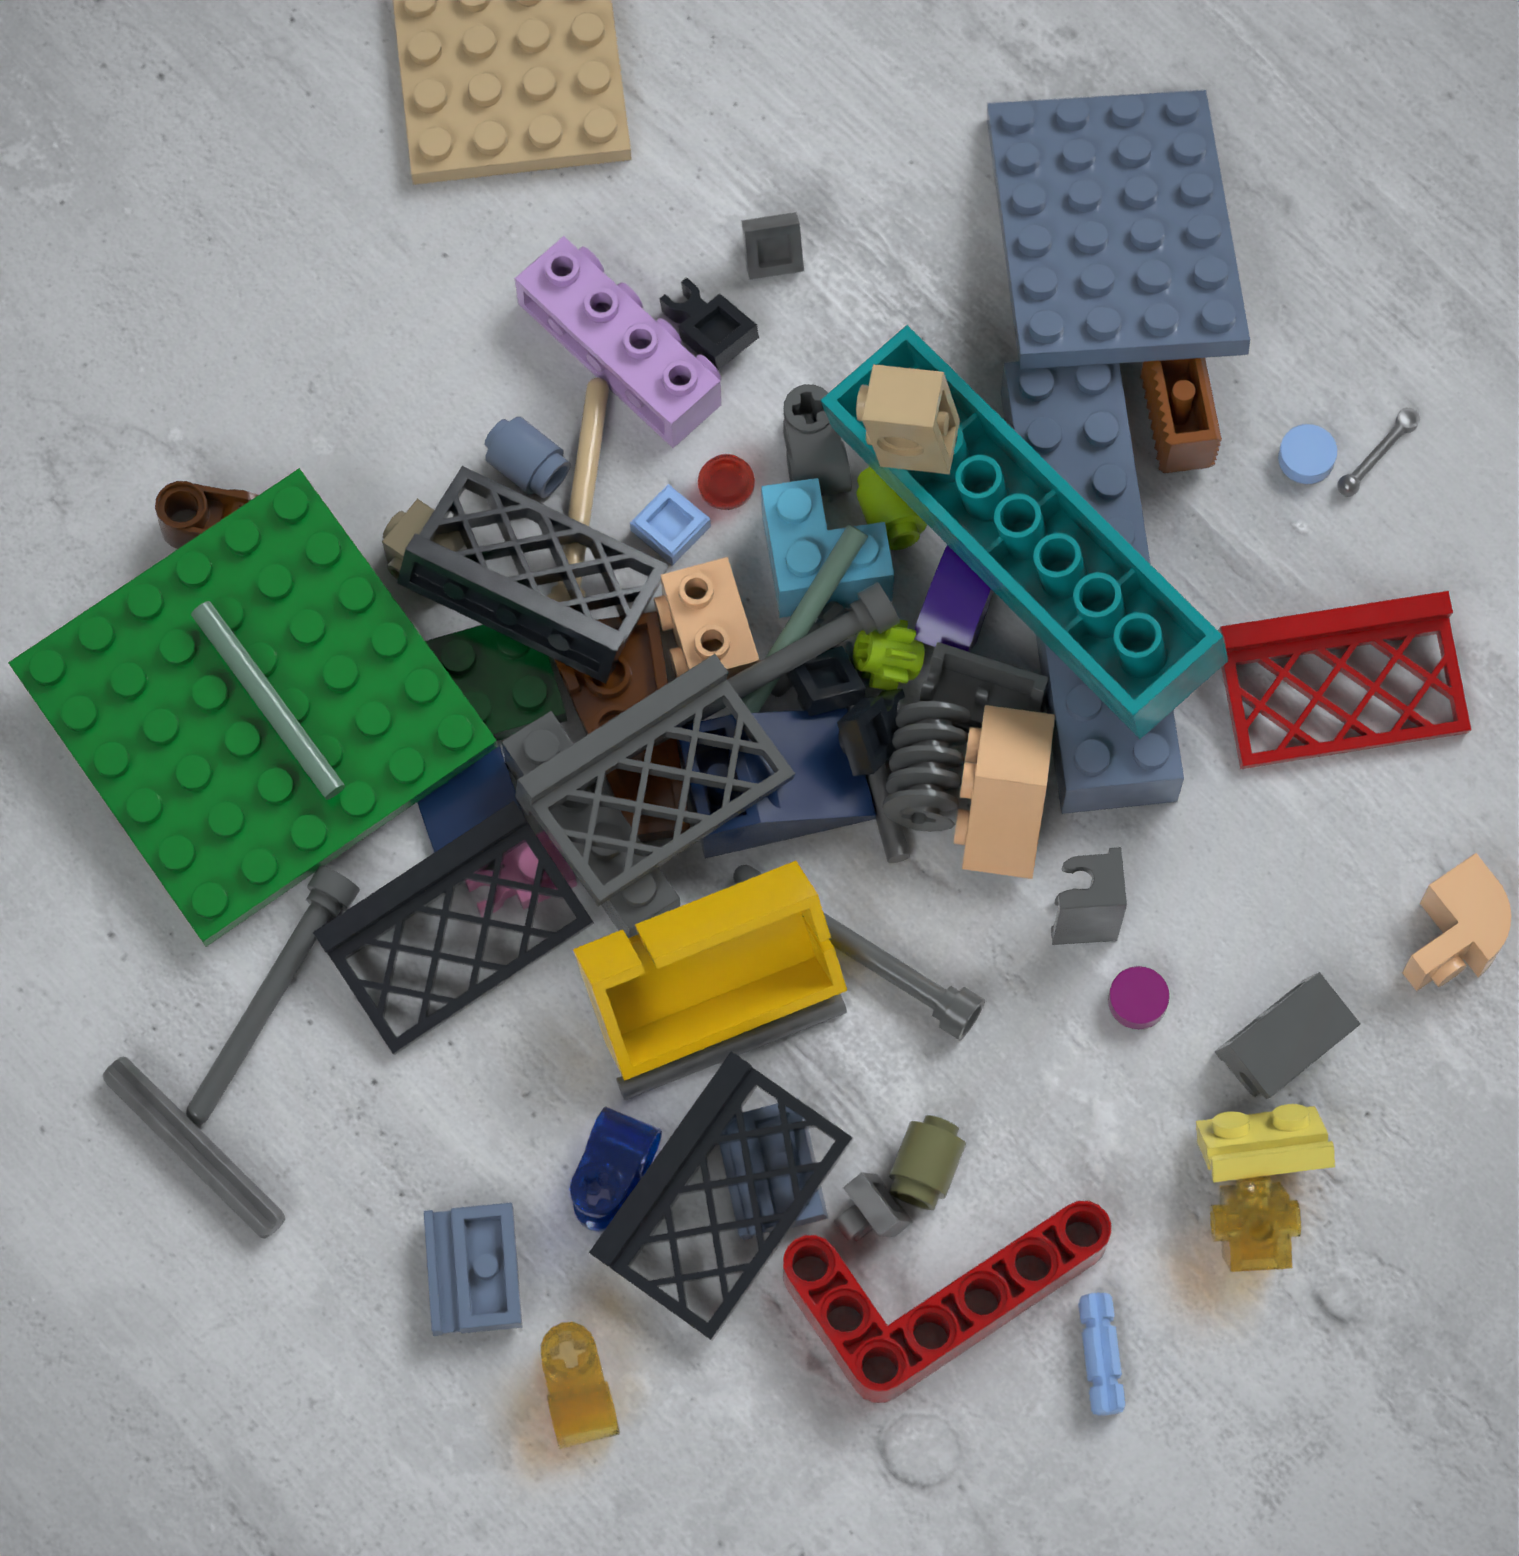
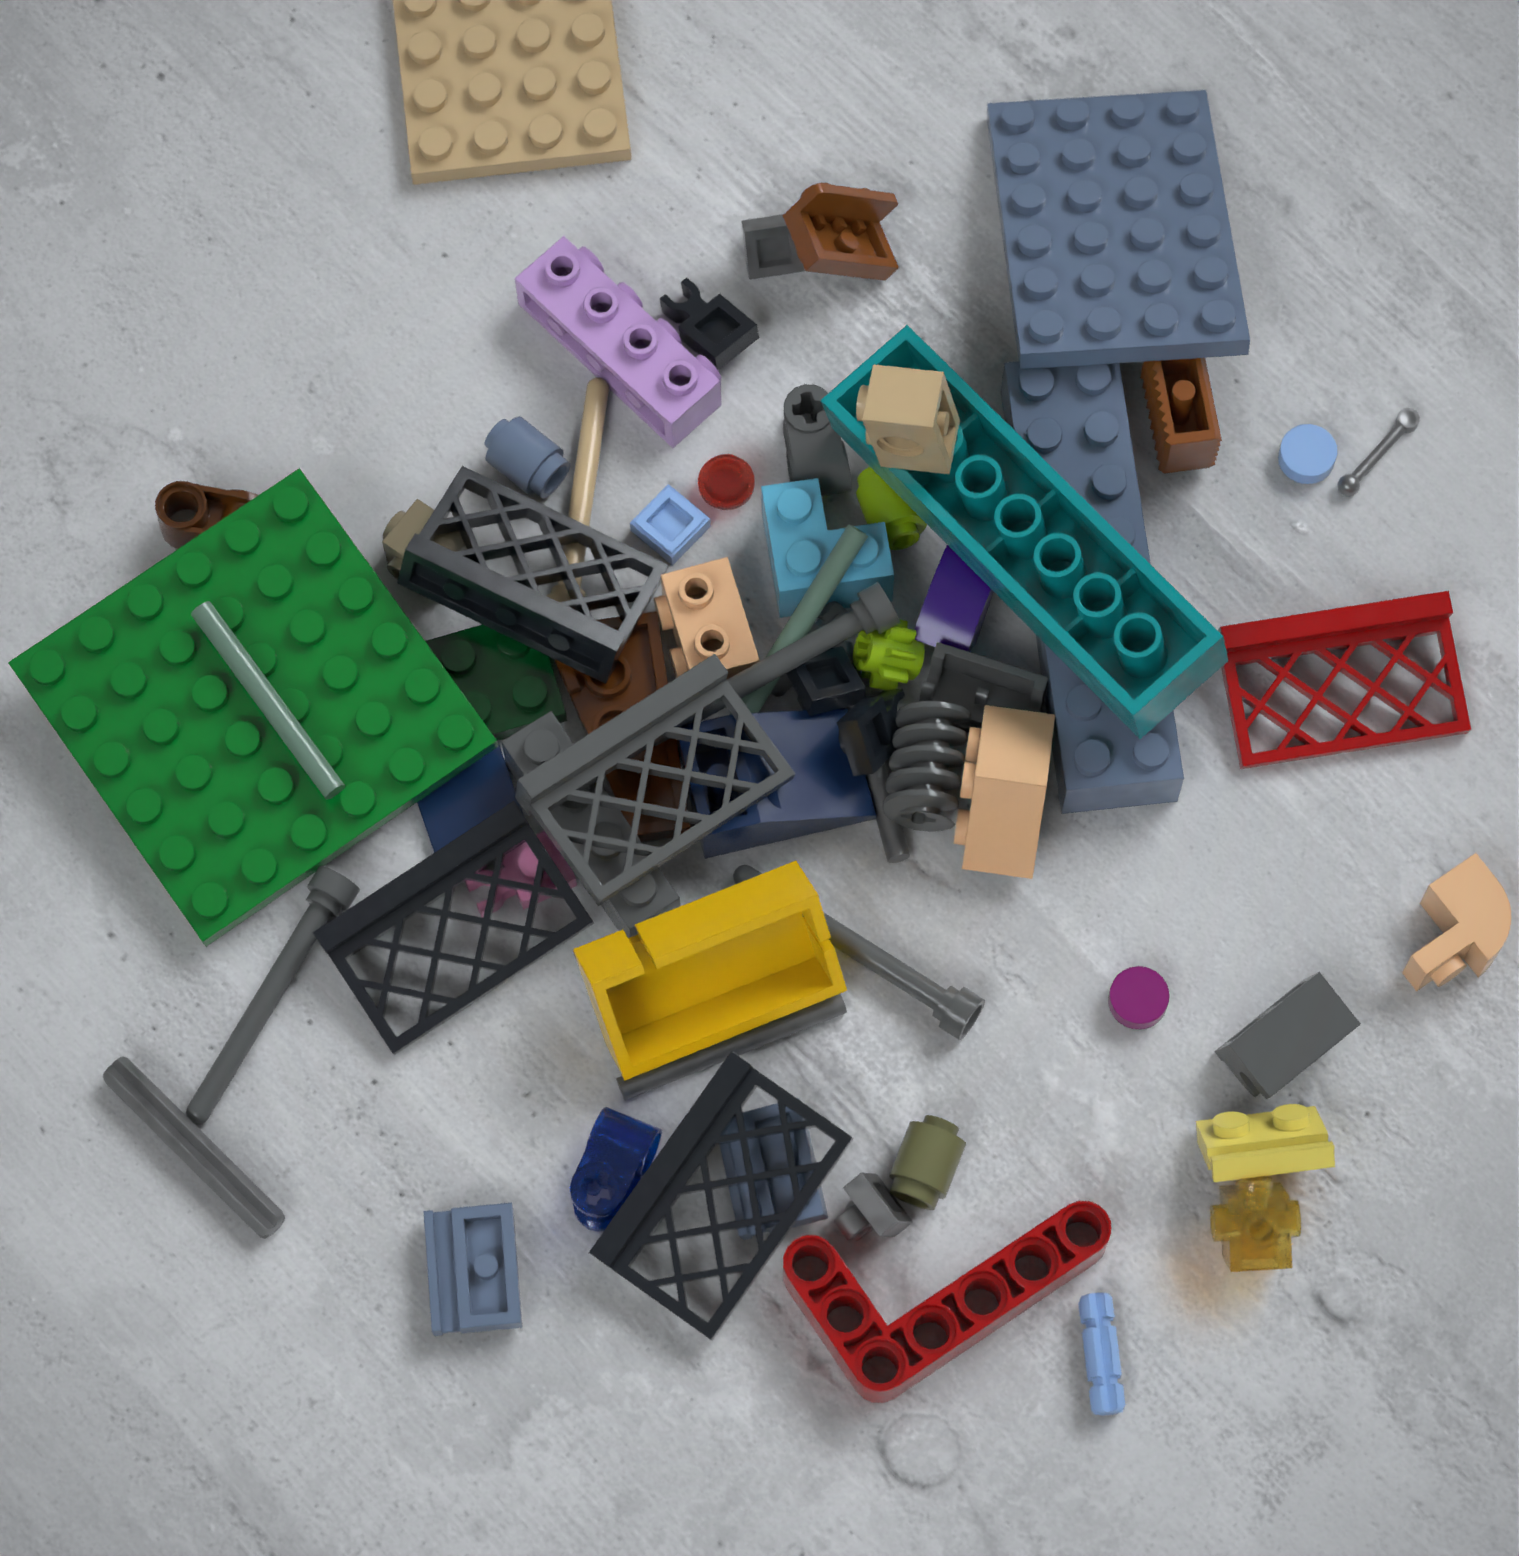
(578, 1395): clear yellow piece -> none
(841, 231): none -> dark orange bracket
(1092, 912): dark grey hinge -> none

